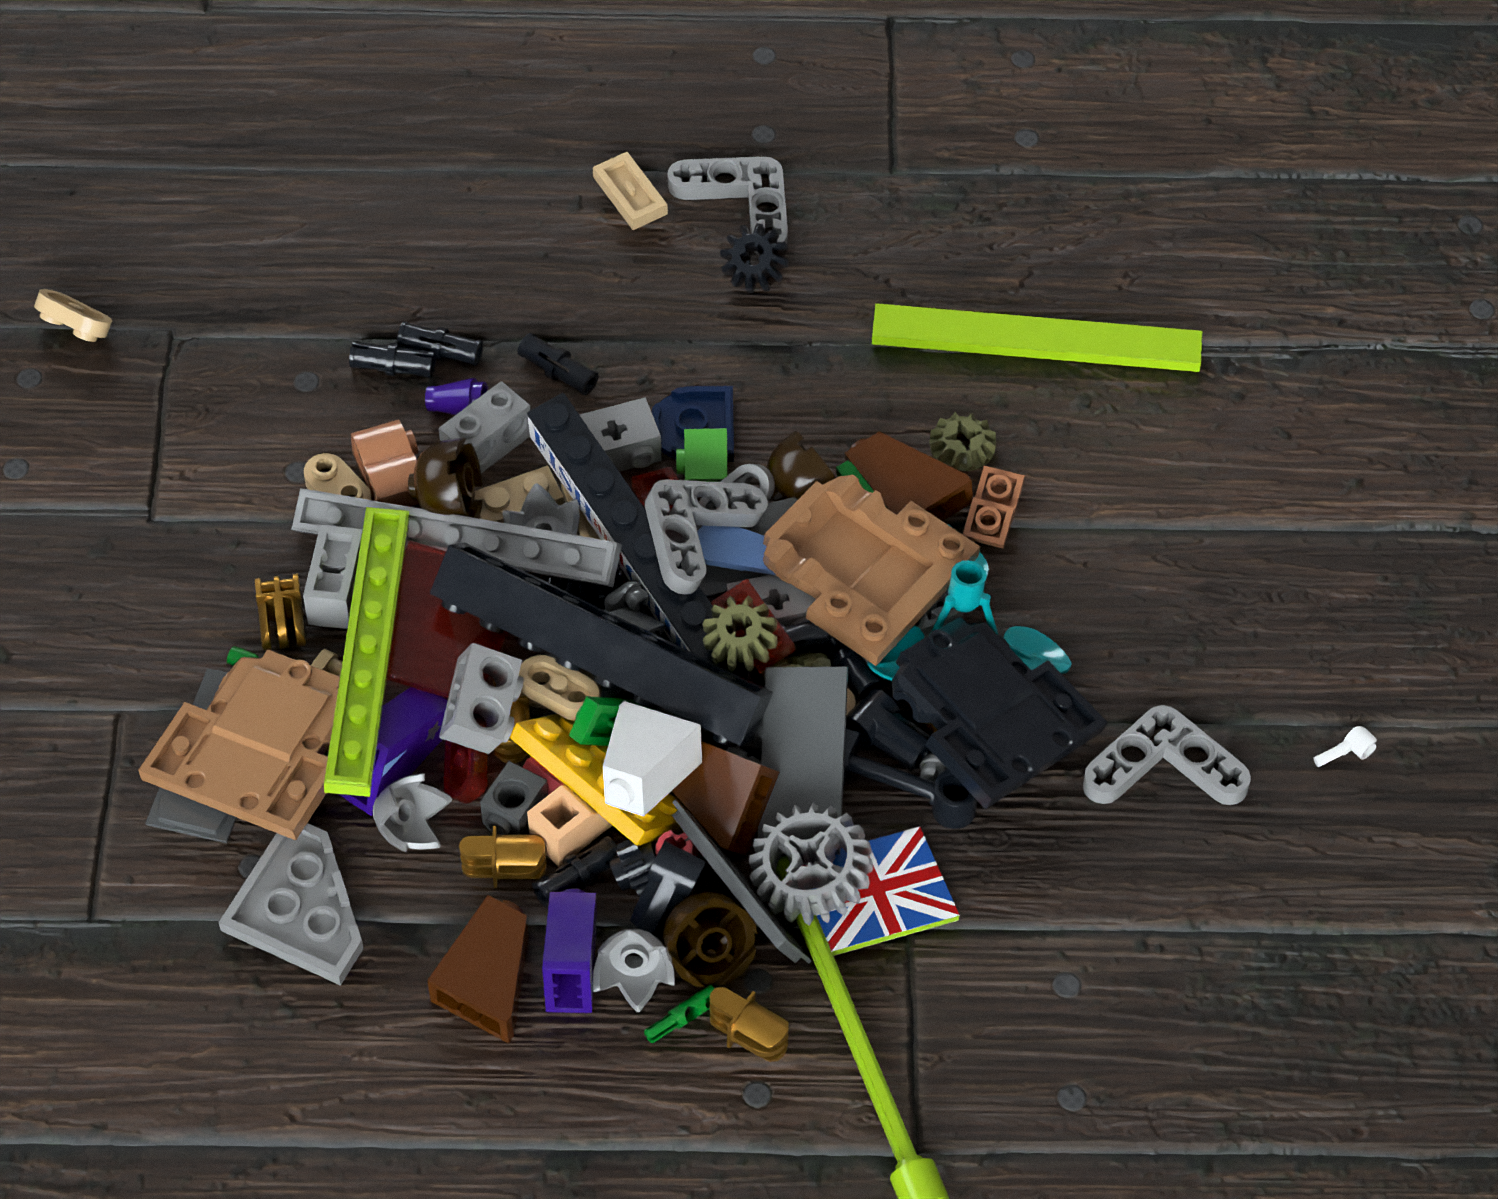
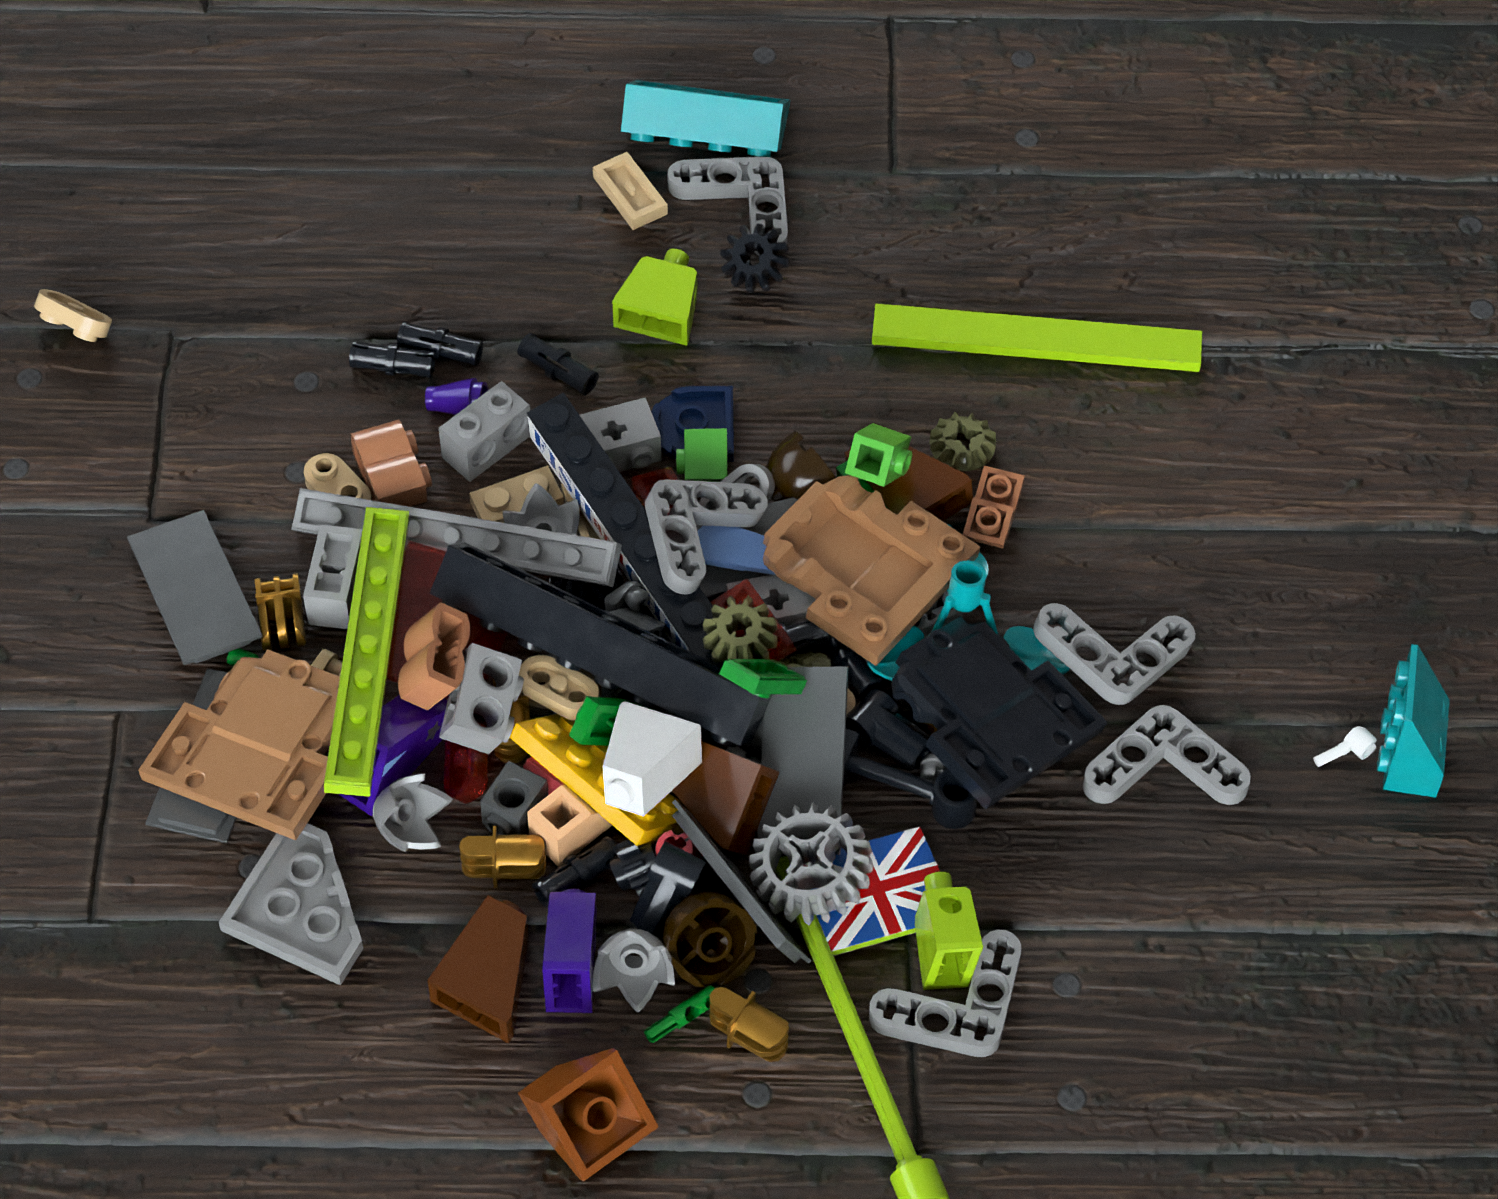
(194, 588): none -> dark grey piece
(434, 656): none -> nougat brick
(447, 479): dark brown cylinder -> none
(589, 1111): none -> dark orange slope
(658, 298): none -> lime torso
(704, 116): none -> slope
(763, 676): none -> green plate
(879, 455): none -> bright green brick
(946, 934): none -> lime torso
(972, 1014): none -> light grey beam
(1110, 663): none -> light grey beam
(1414, 729): none -> teal slope

